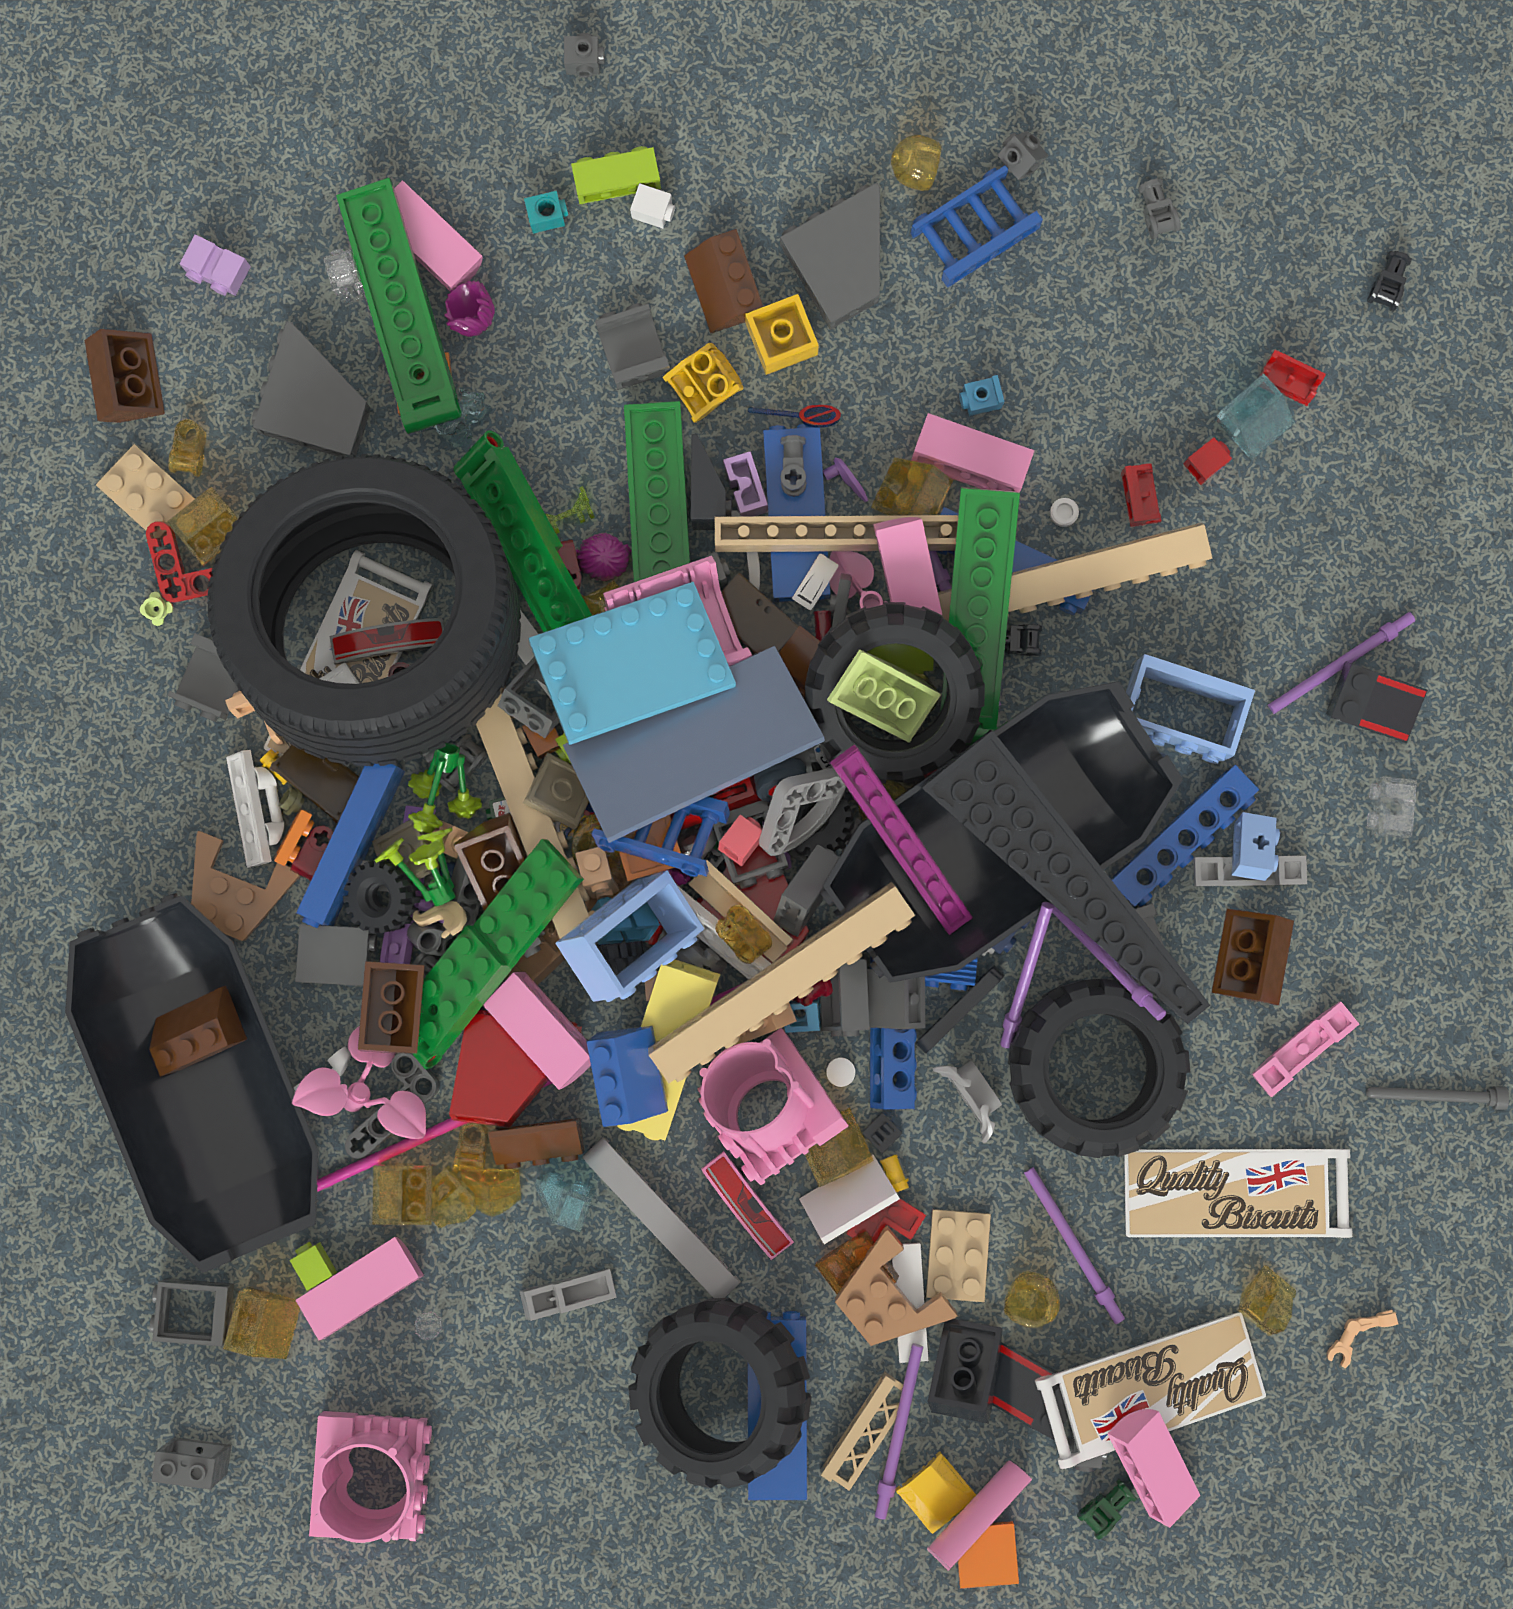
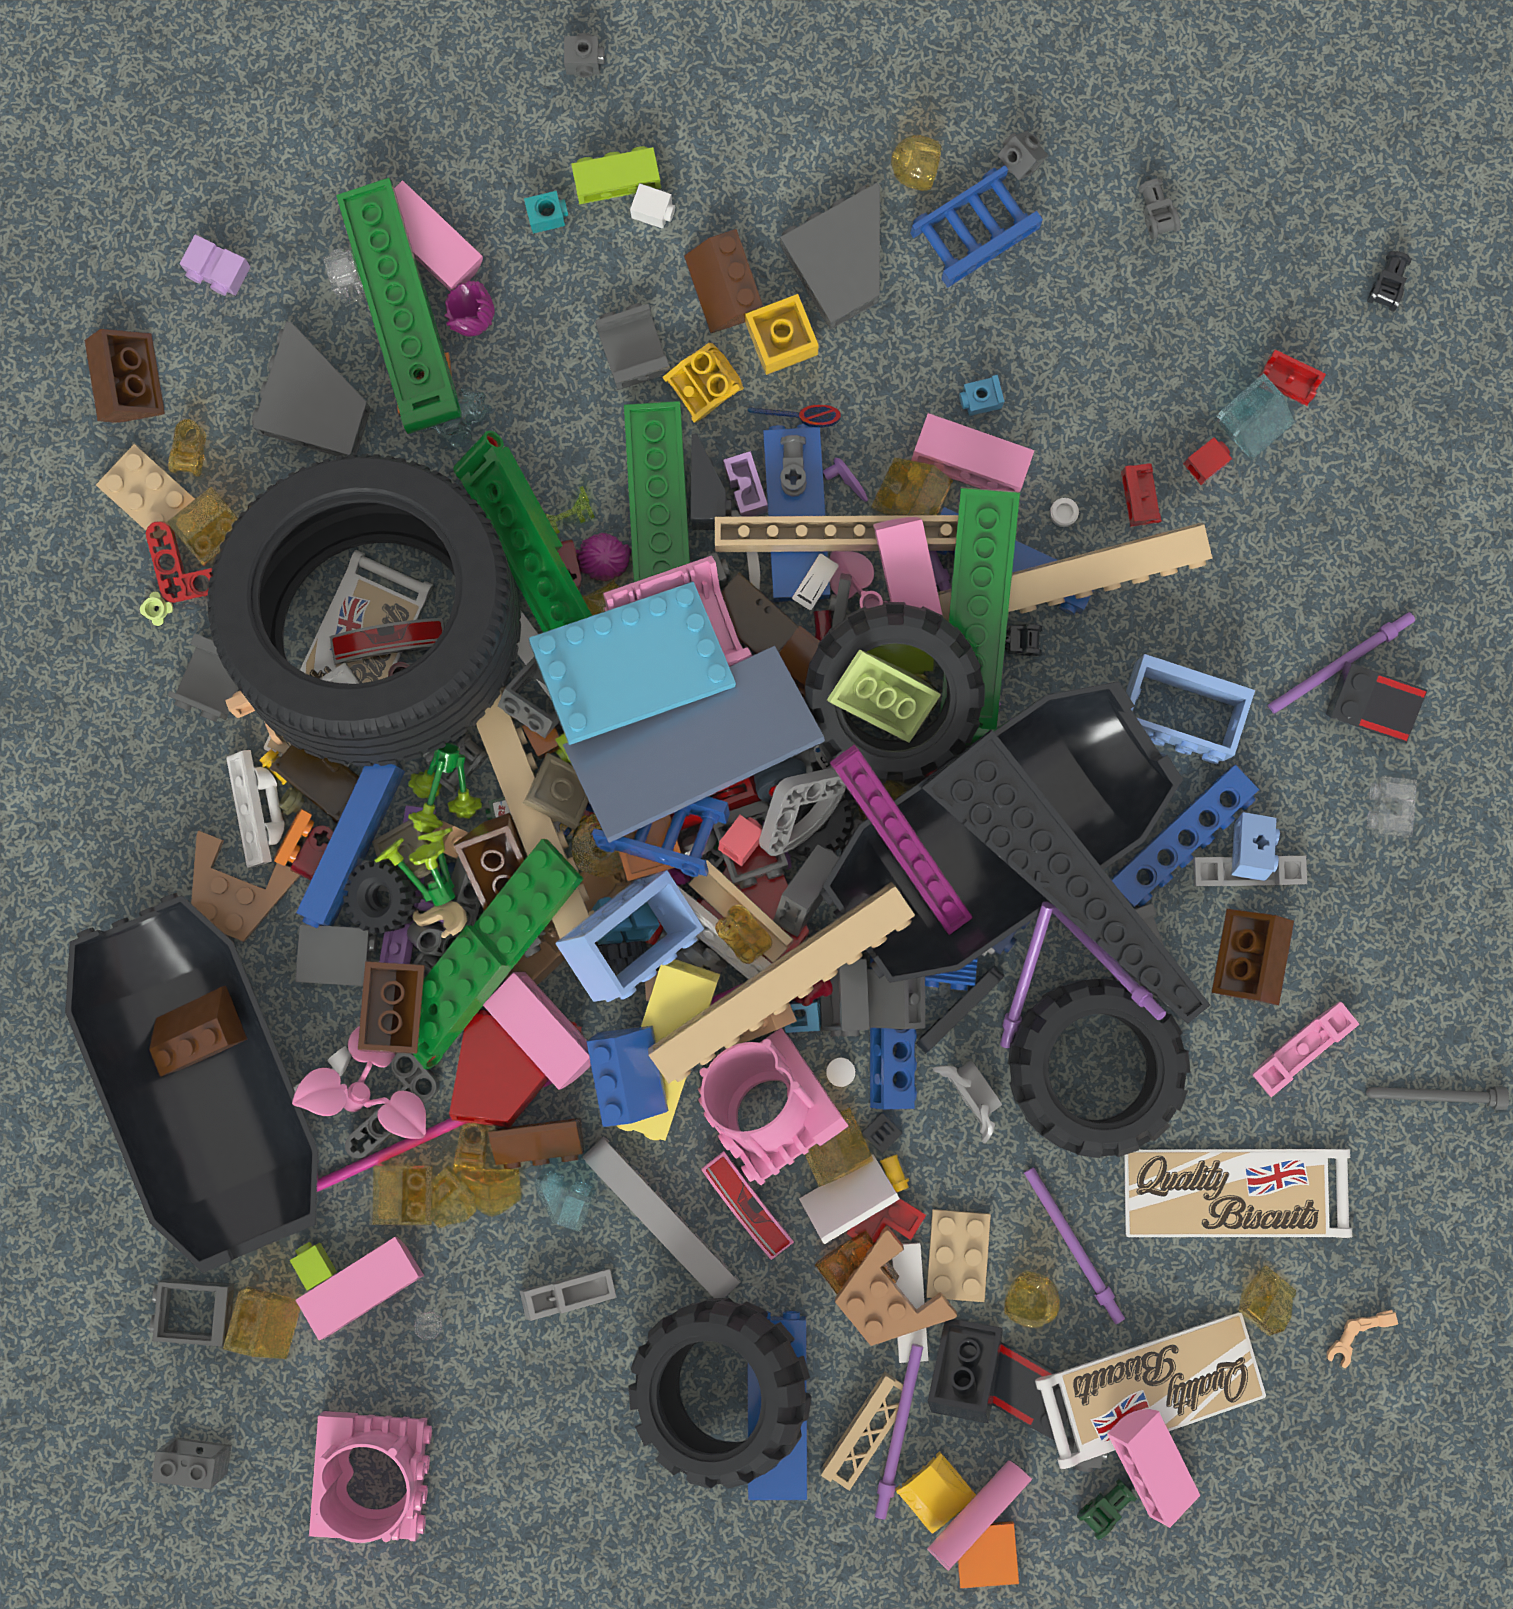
(596, 873): light nougat bracket -> none

